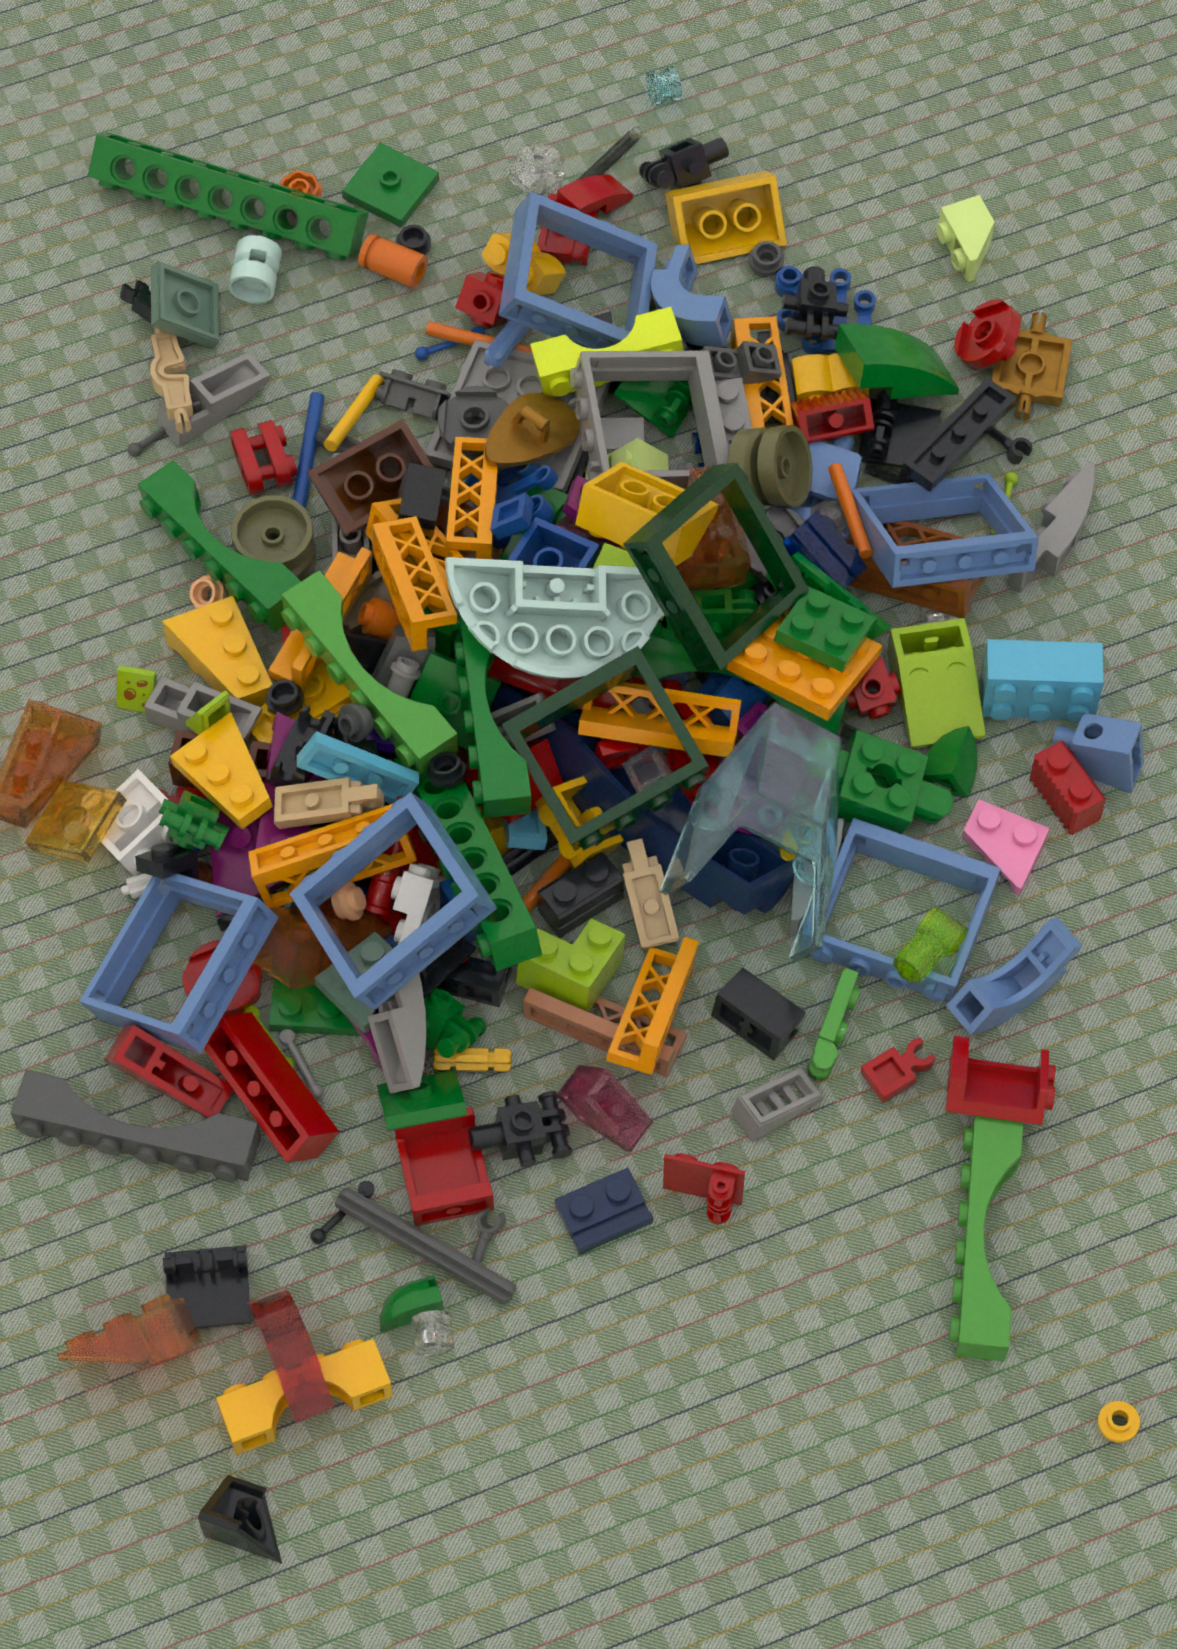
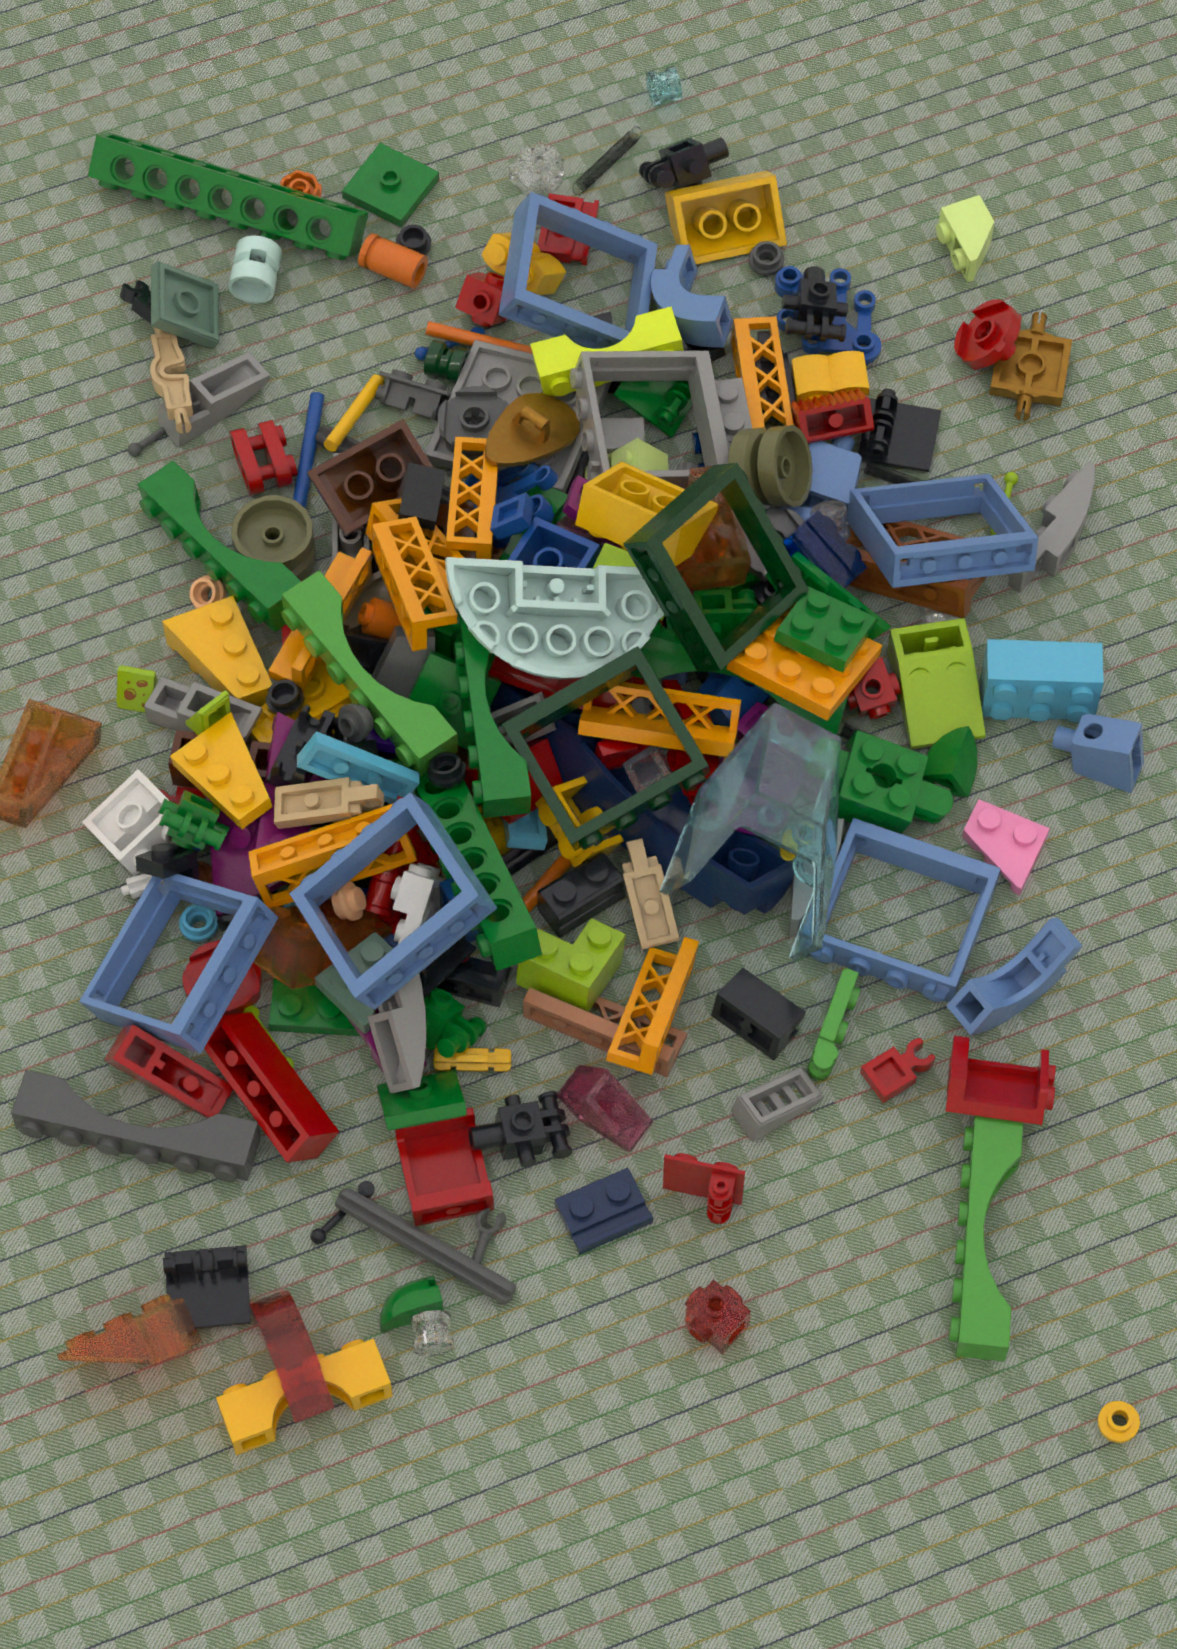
(75, 821): clear yellow plate -> none
(198, 913): none -> medium azure plate
(240, 1518): black slope -> none
(287, 1039): light grey hinge -> none
(403, 676): light grey pin -> none
(444, 361): none -> dark green wheel
(504, 343): medium blue axle -> none
(594, 193): red slope -> none
(716, 1315): none -> clear red brick
(750, 361): dark grey slope -> none
(850, 510): orange bar -> none
(892, 360): green slope -> none
(935, 937): clear neon green piece -> none
(957, 435): black fence -> none
(1012, 445): black hand -> none
(1067, 787): red brick -> none

